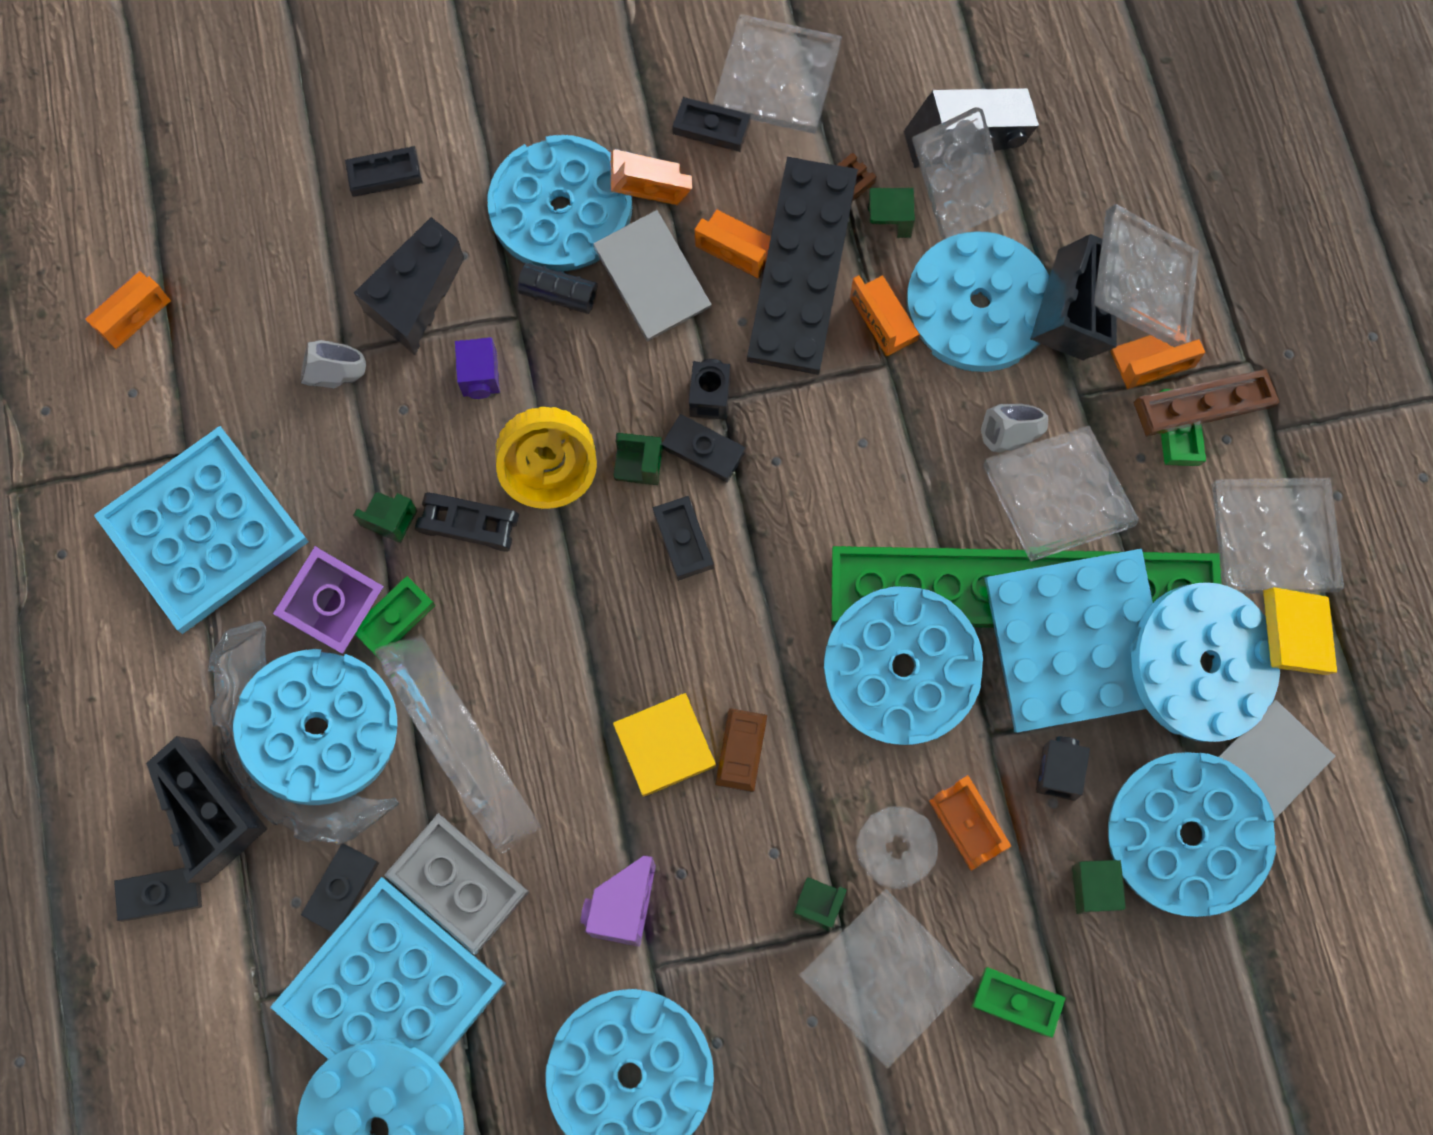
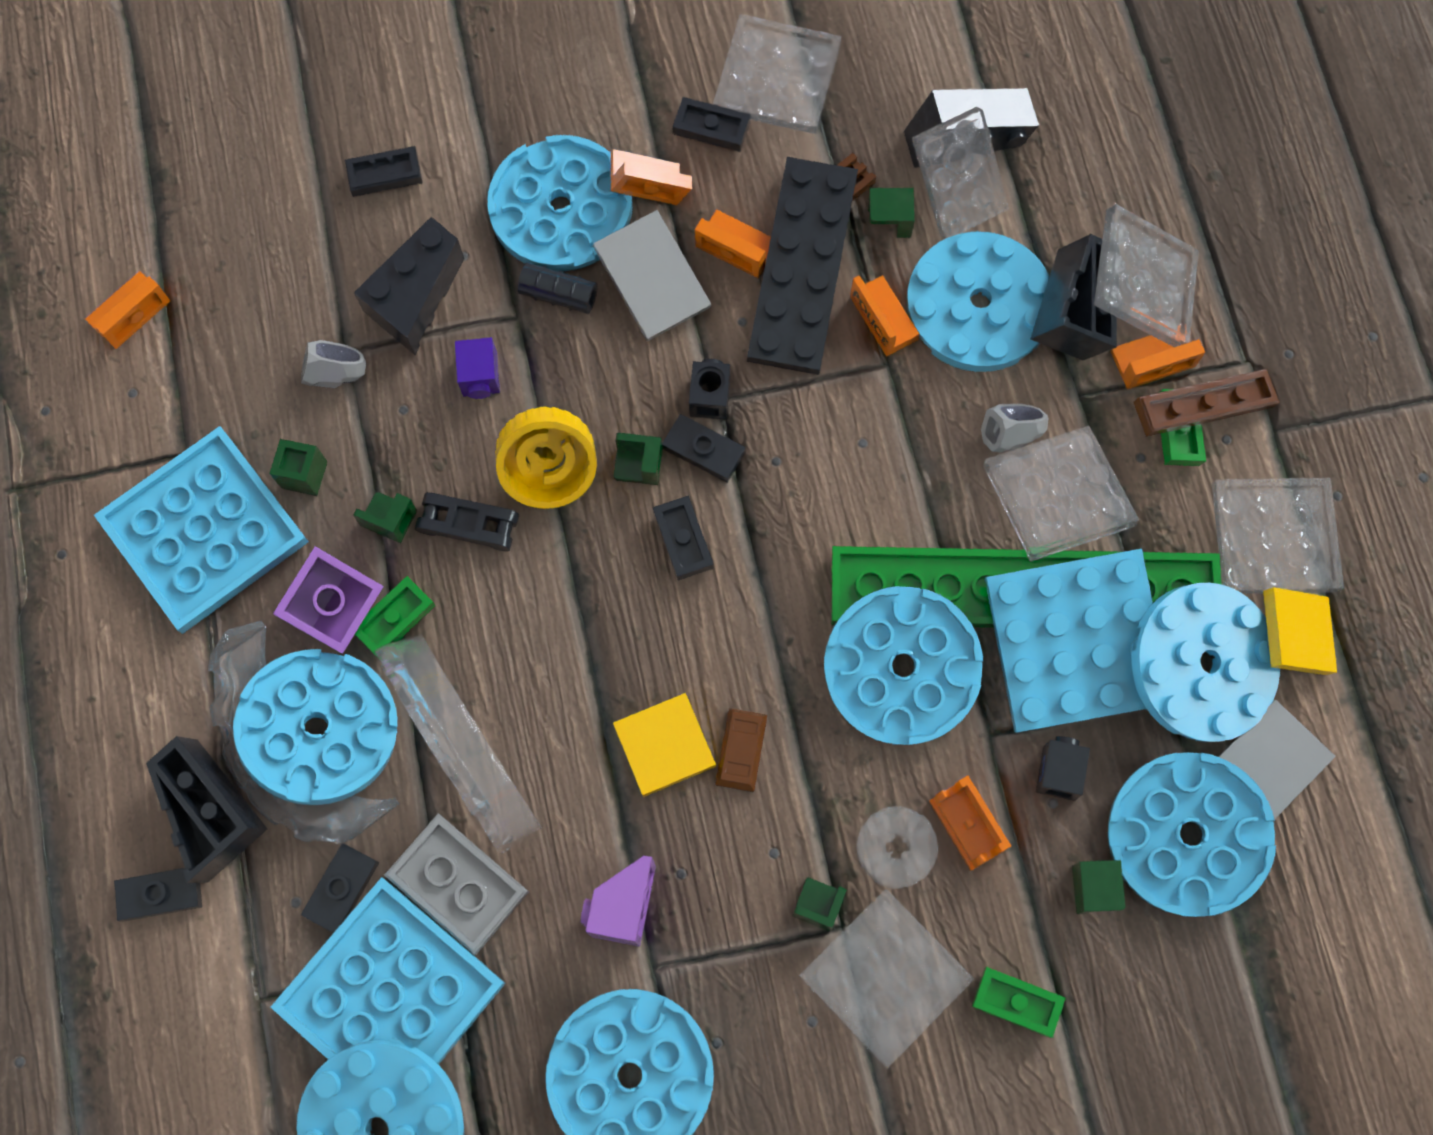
(298, 467): none -> dark green panel

